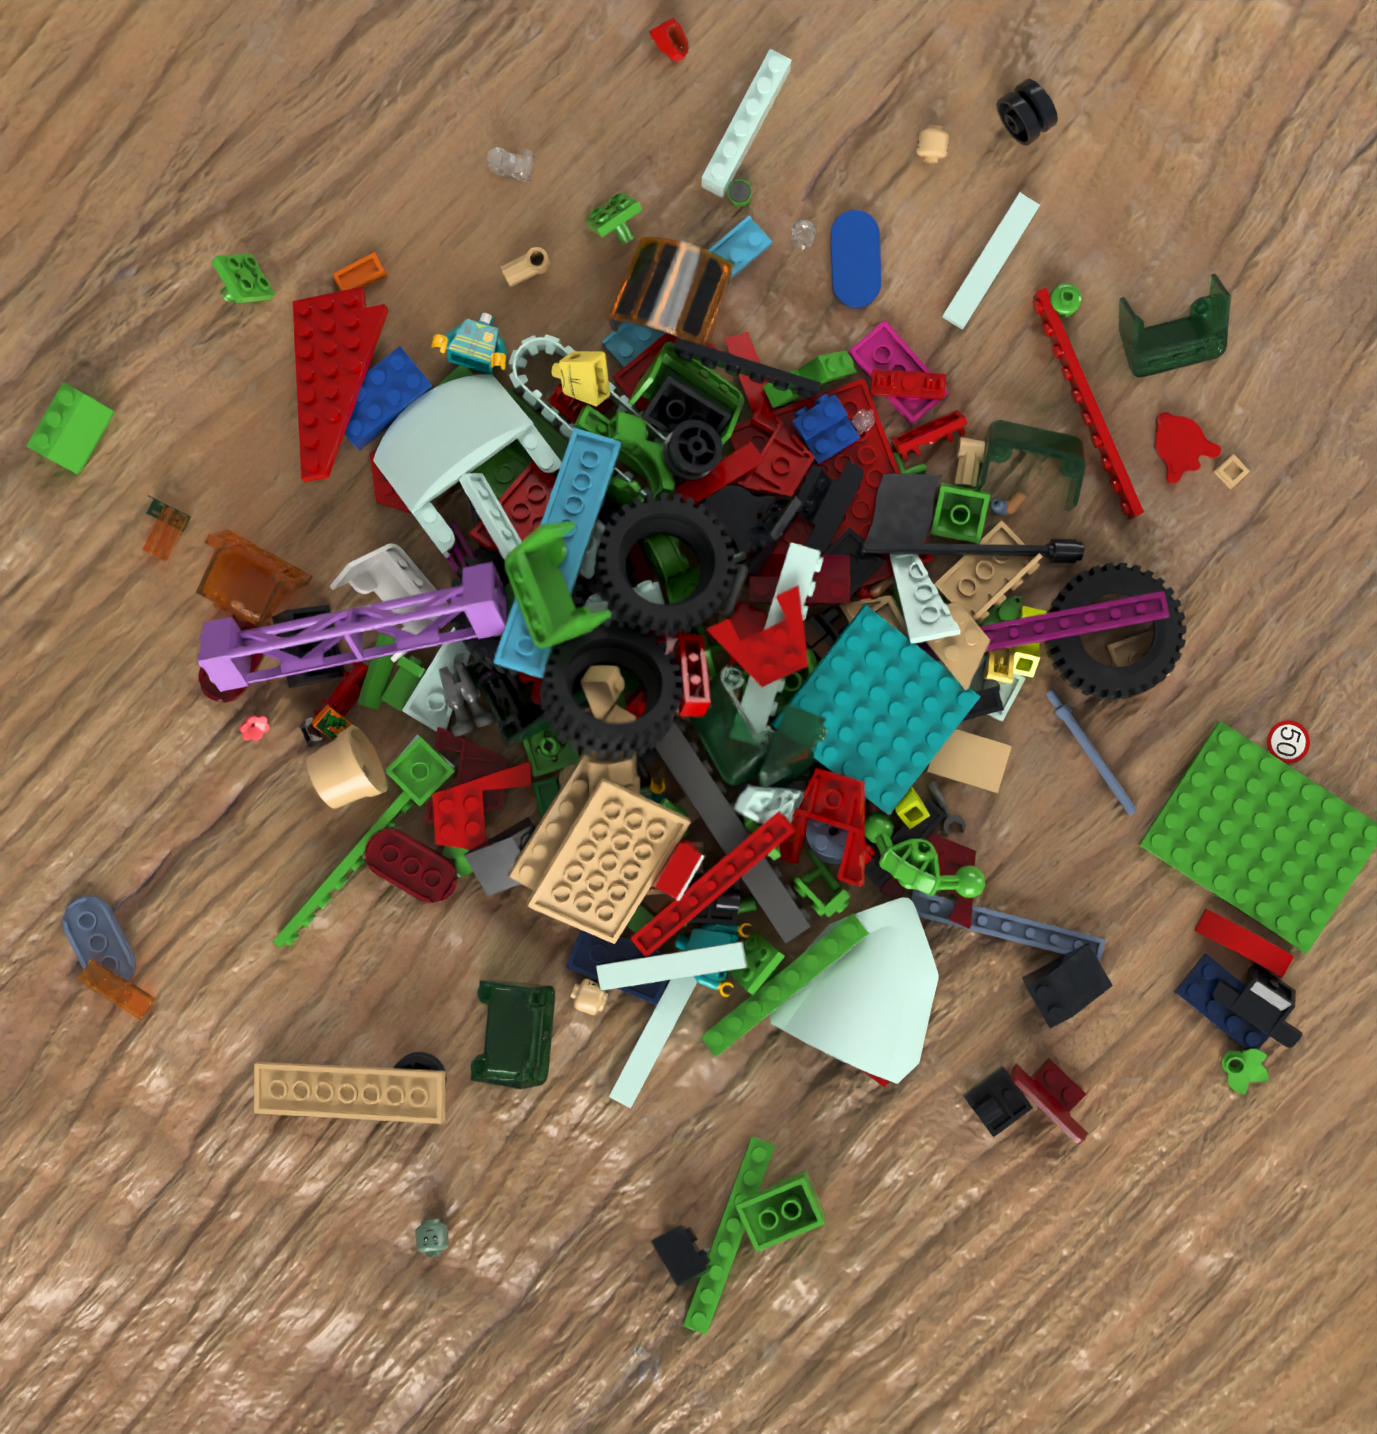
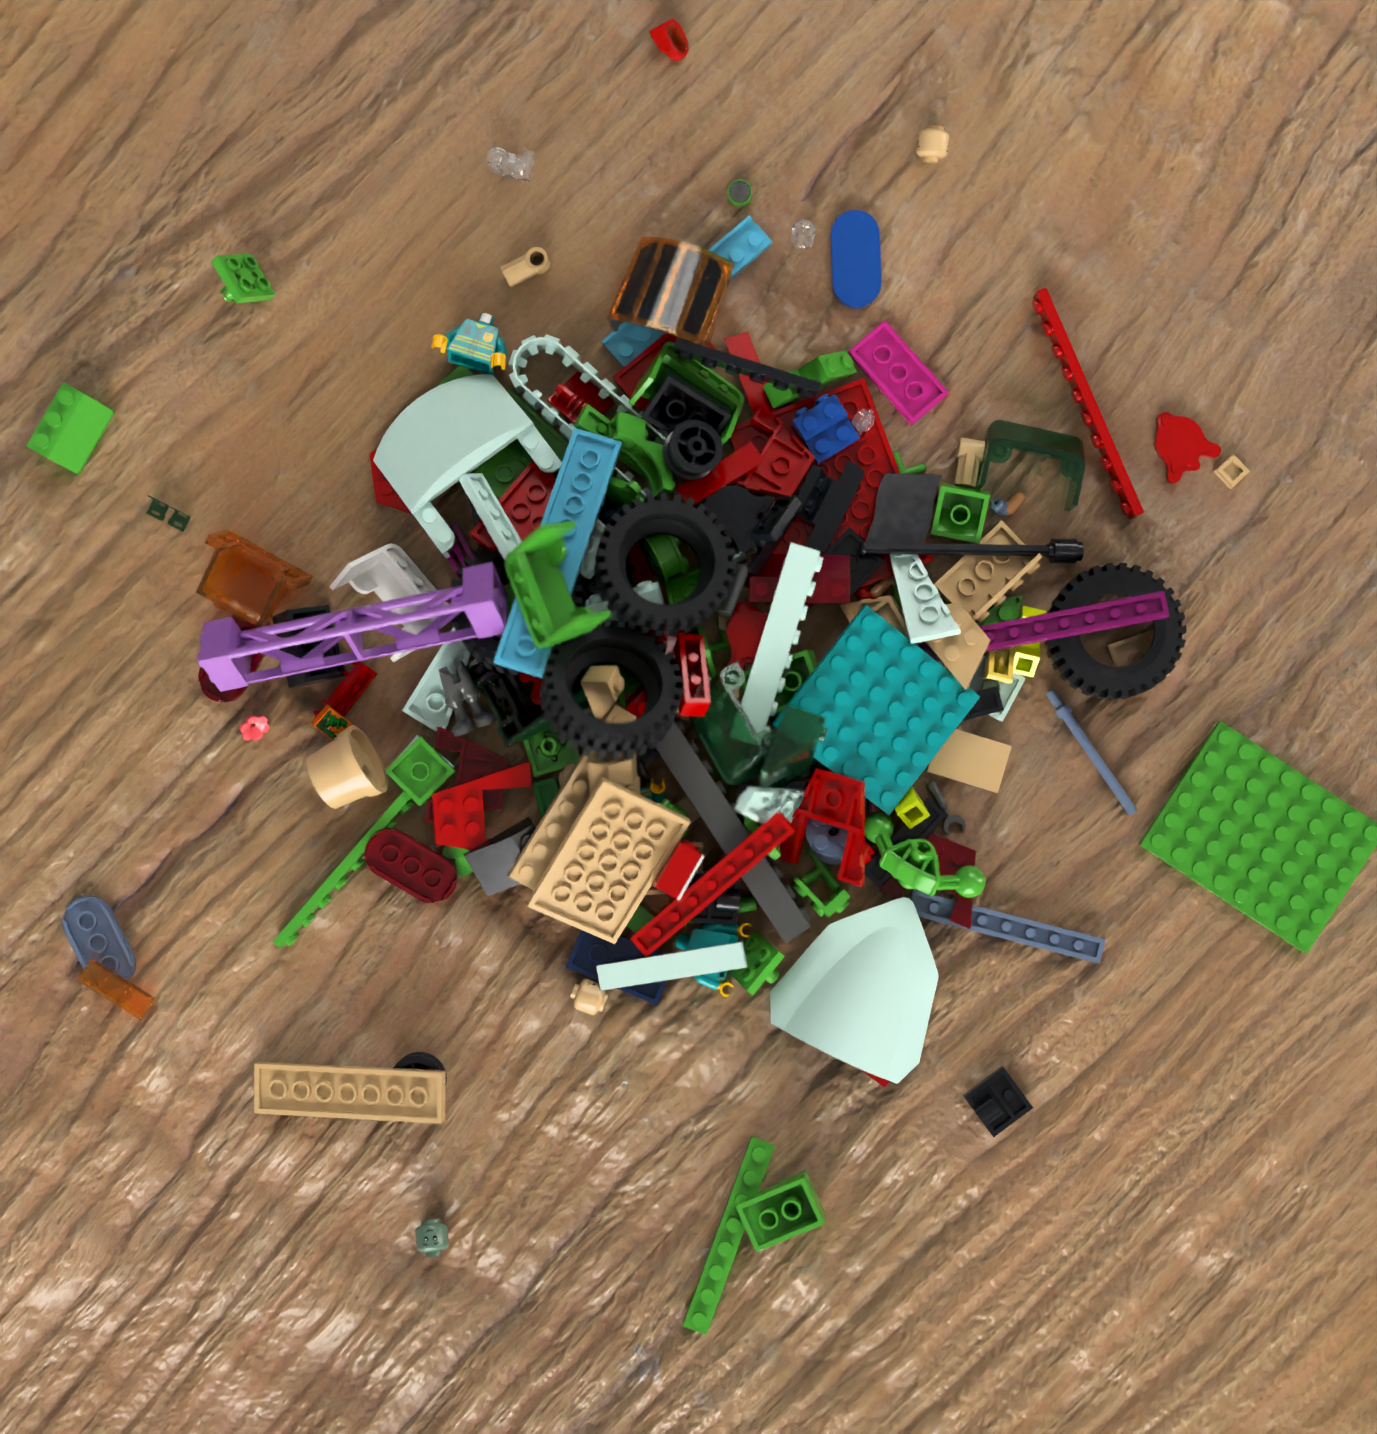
(173, 538): clear orange tile -> none
(310, 733): black tile -> none
(332, 355): red wing -> none
(360, 273): orange tile -> none
(377, 676): bright green tile -> none
(384, 395): blue piece -> none
(404, 682): bright green bracket -> none
(516, 1034): clear green windscreen -> none
(584, 376): light yellow torso -> none
(614, 217): bright green plate -> none
(652, 1040): light aqua tile -> none
(682, 1255): black slope -> none
(746, 123): light aqua brick -> none
(772, 651): red wing -> none
(785, 984): bright green plate -> none
(818, 627): black hips -> none
(908, 384): red plate -> none
(929, 433): red plate -> none
(991, 261): light aqua tile -> none
(1027, 112): black wheel -> none
(1053, 1095): dark red plate -> none
(1065, 299): bright green head -> none
(1067, 984): black slope -> none
(1179, 341): clear green windscreen -> none
(1197, 992): dark blue plate -> none
(1244, 942): red slope -> none
(1246, 1070): bright green plate -> none
(1263, 1003): black plate -> none
(1288, 741): sticker -> none

